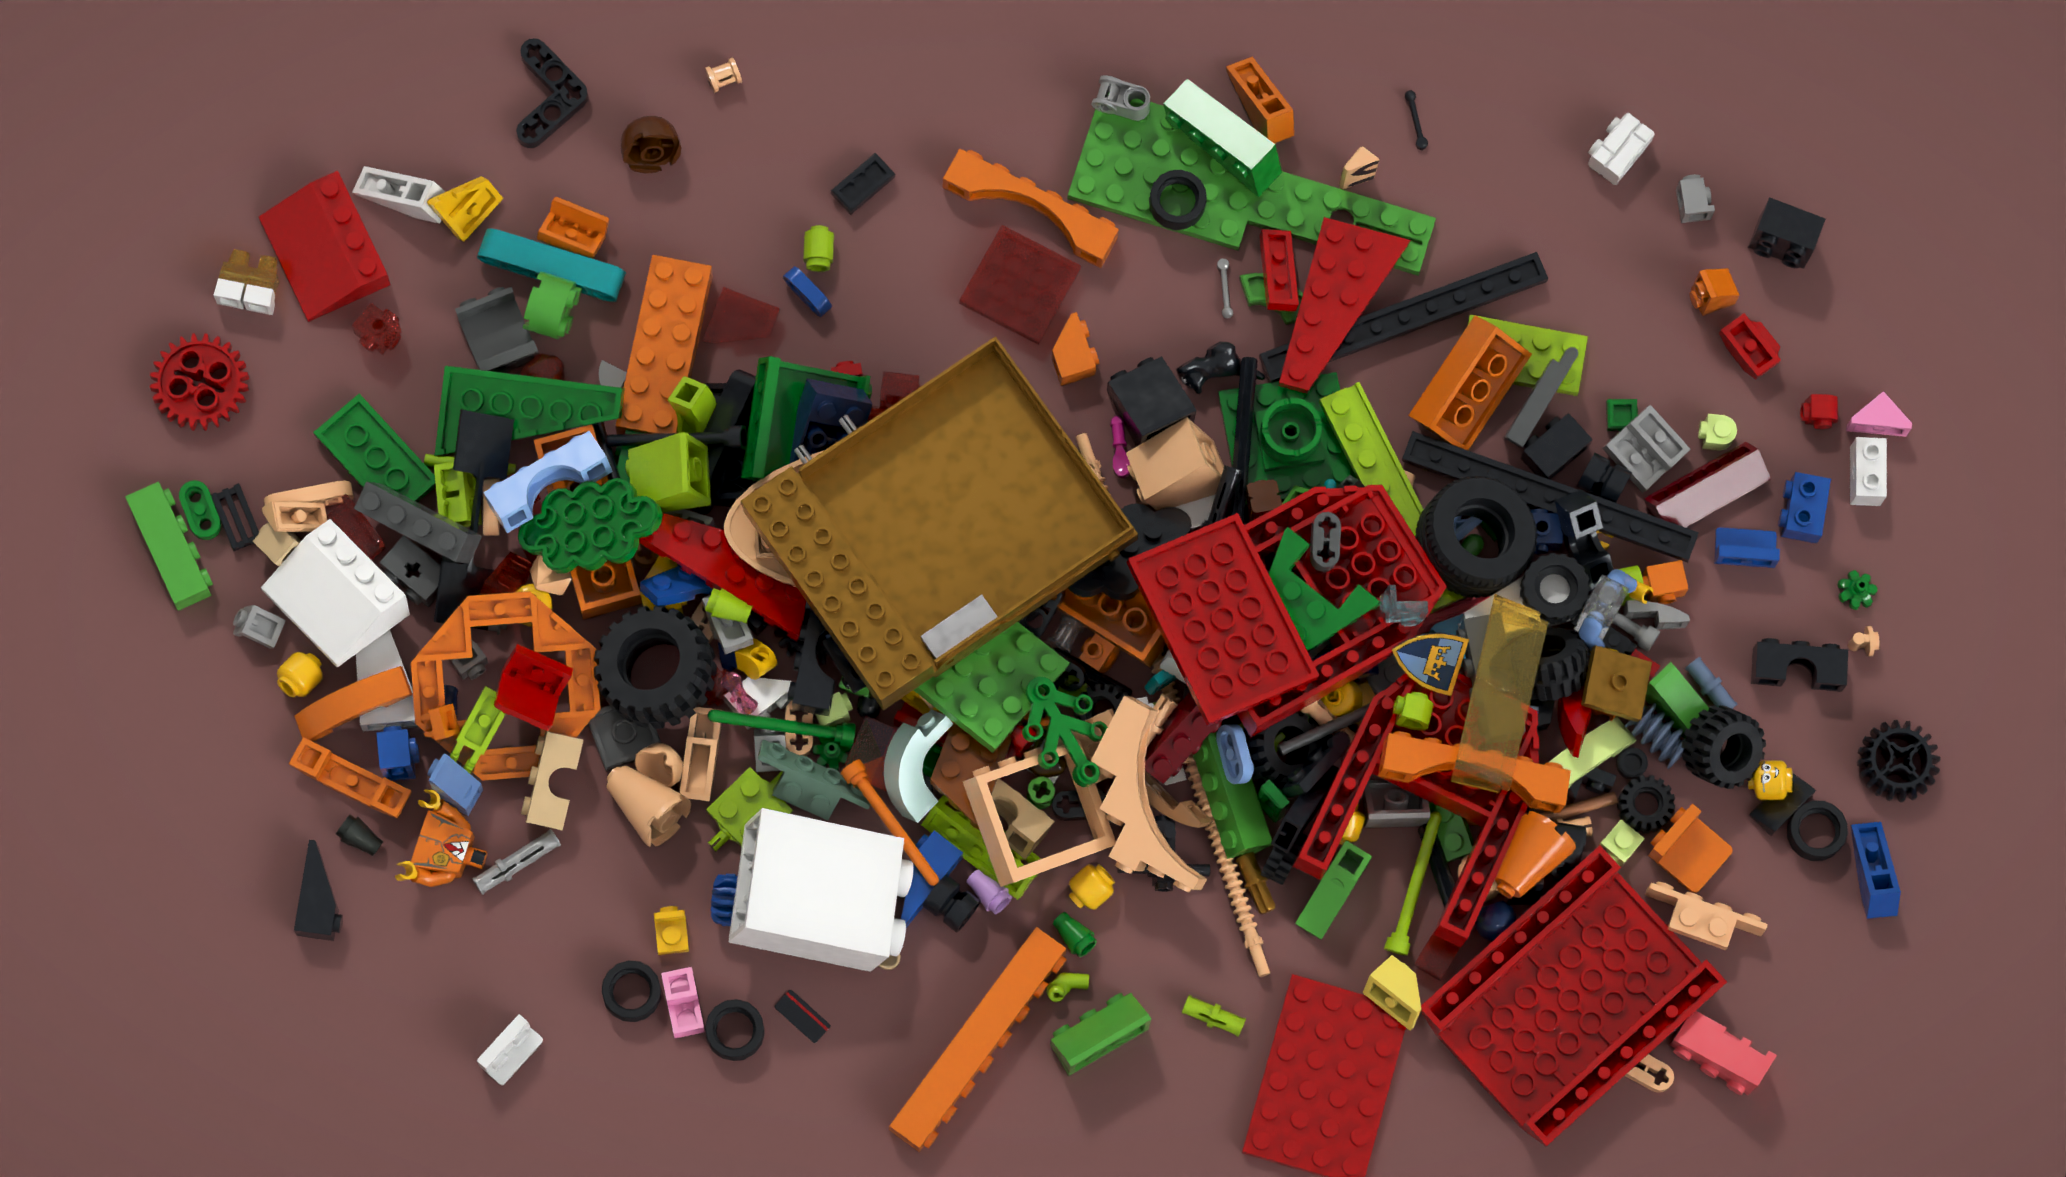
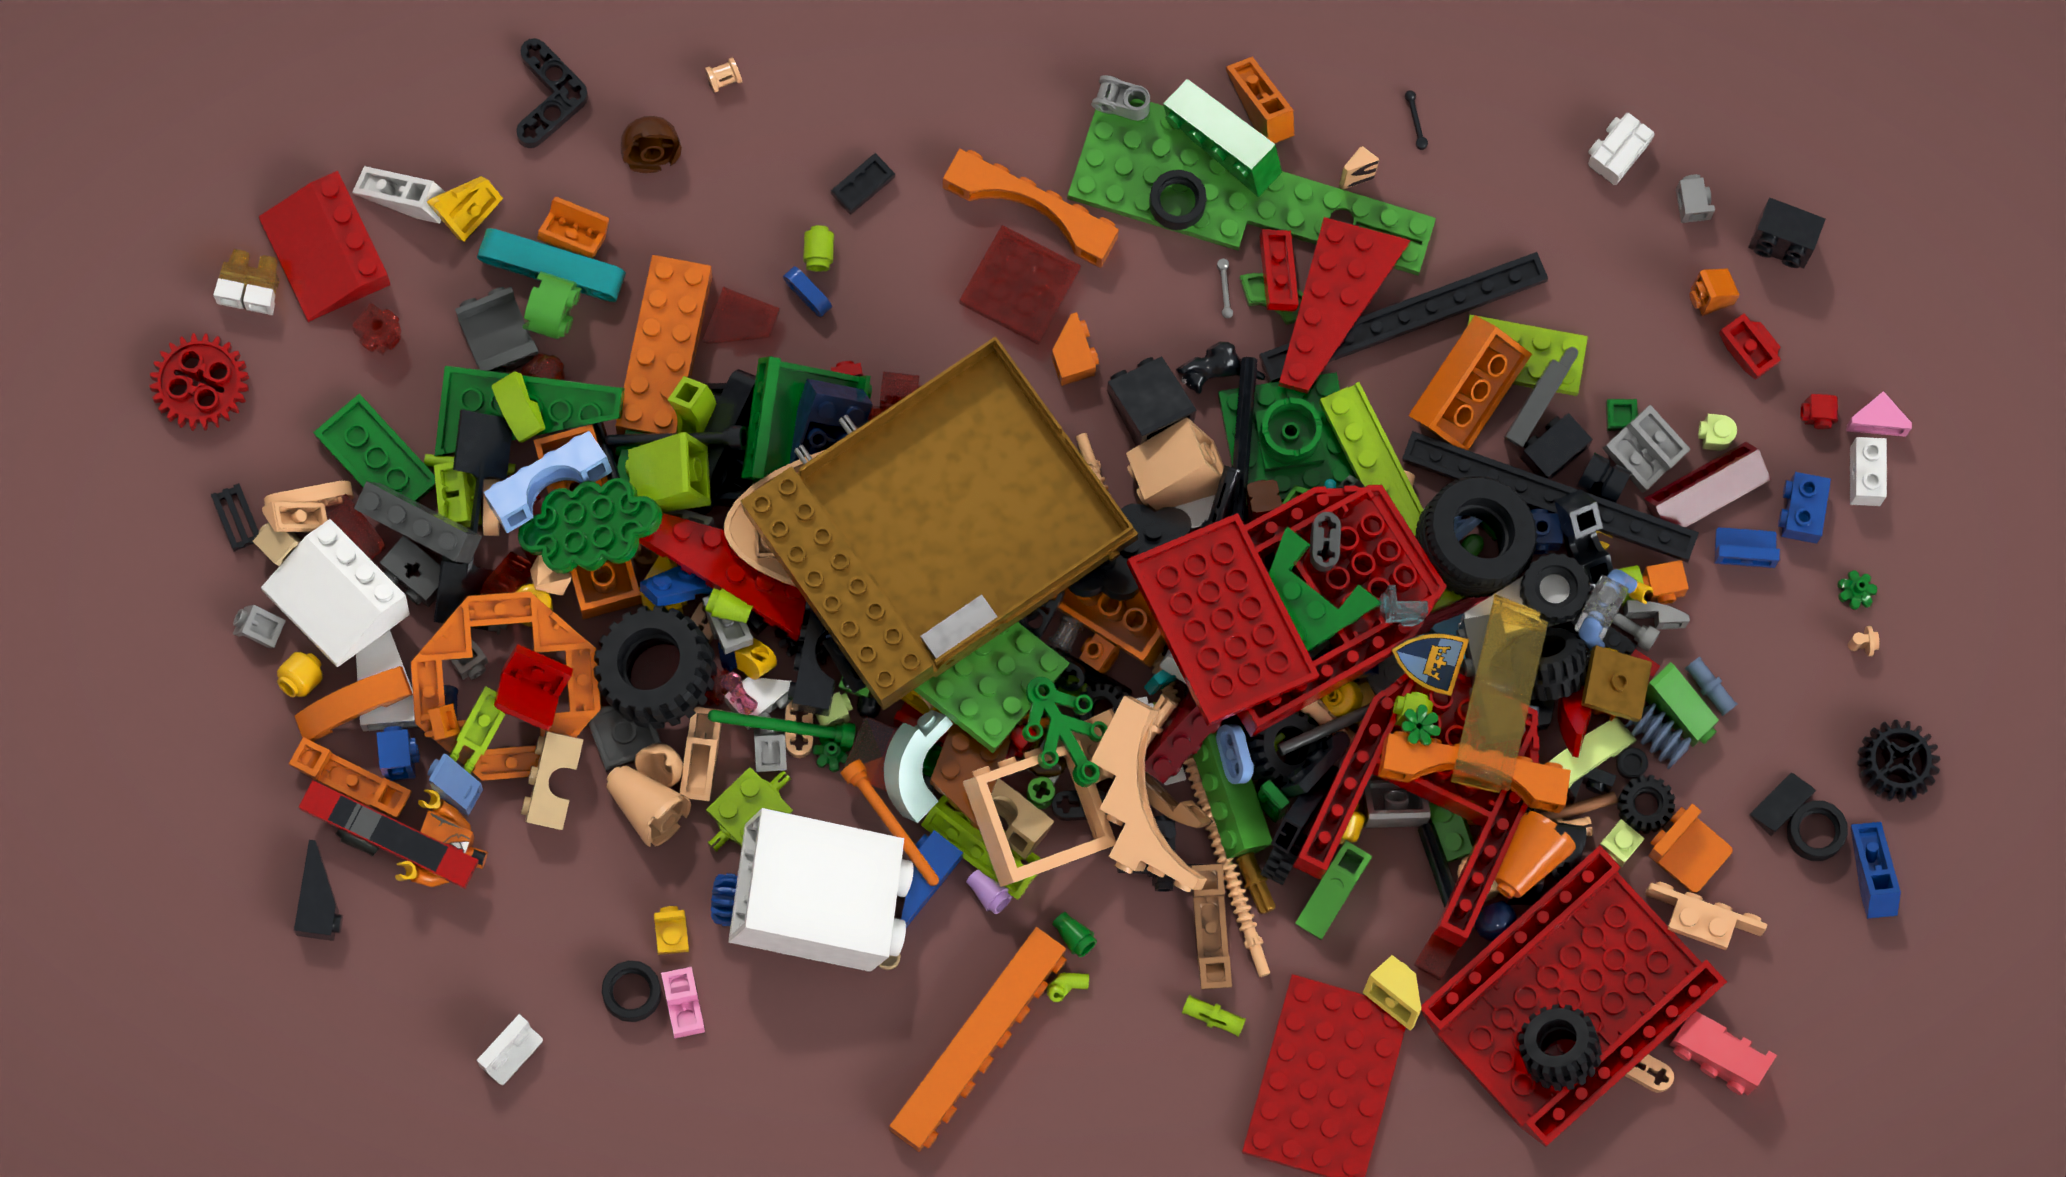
(168, 545): bright green brick -> none
(200, 511): green plate -> none
(388, 834): none -> tile
(515, 862): light grey pin -> none
(517, 408): none -> lime slope
(611, 375): light grey tile -> none
(721, 1010): black tyre -> none
(802, 1016): black sticker -> none
(808, 783): sand green bracket -> none
(951, 903): black wheel -> none
(1091, 886): yellow head -> none
(1099, 1032): bright green slope -> none
(1120, 459): dark pink piece -> none
(1211, 929): none -> medium nougat slope
(1399, 940): lime piece -> none
(1420, 725): none -> green plant
(1566, 1068): none -> black tyre
(1706, 739): black tyre -> none
(1771, 780): yellow head -> none
(1826, 663): black arch -> none

